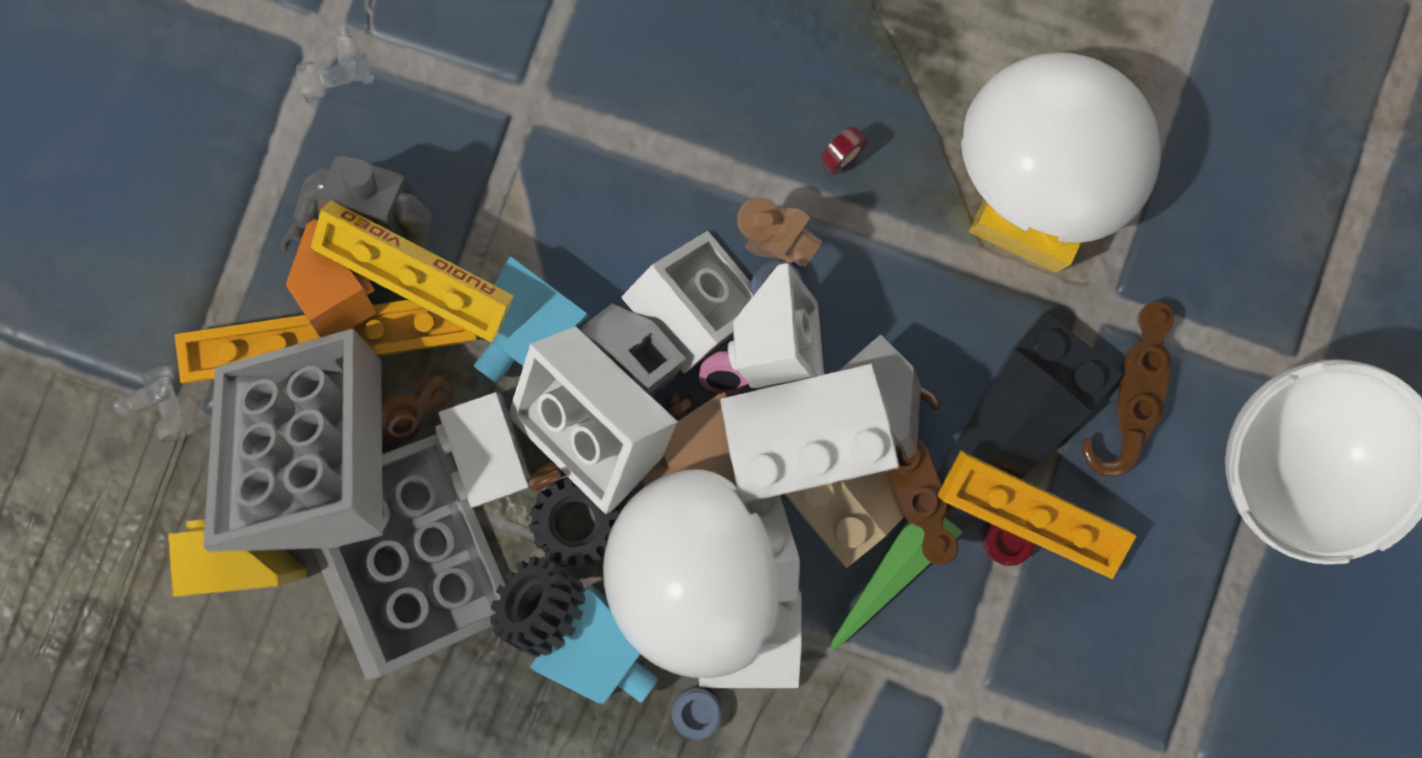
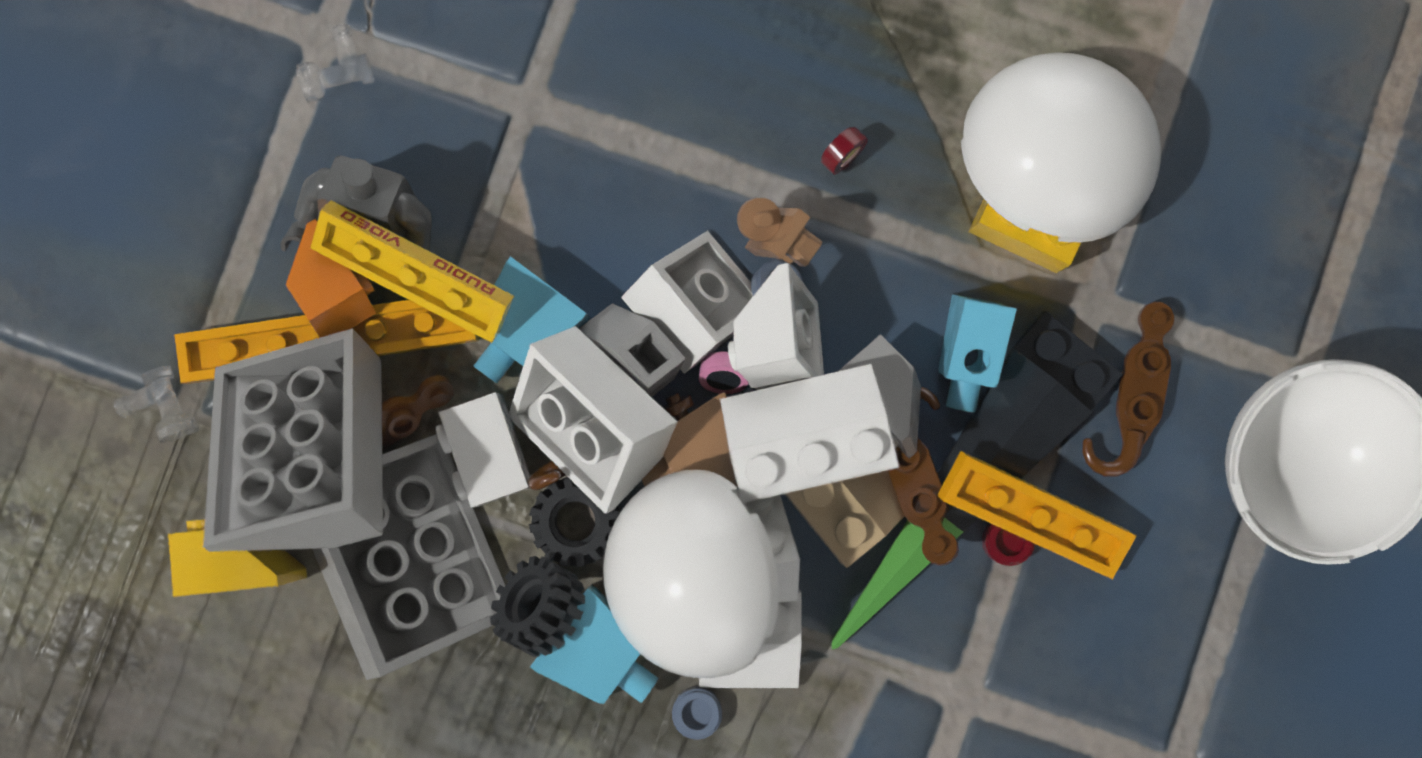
(974, 326): none -> medium azure torso

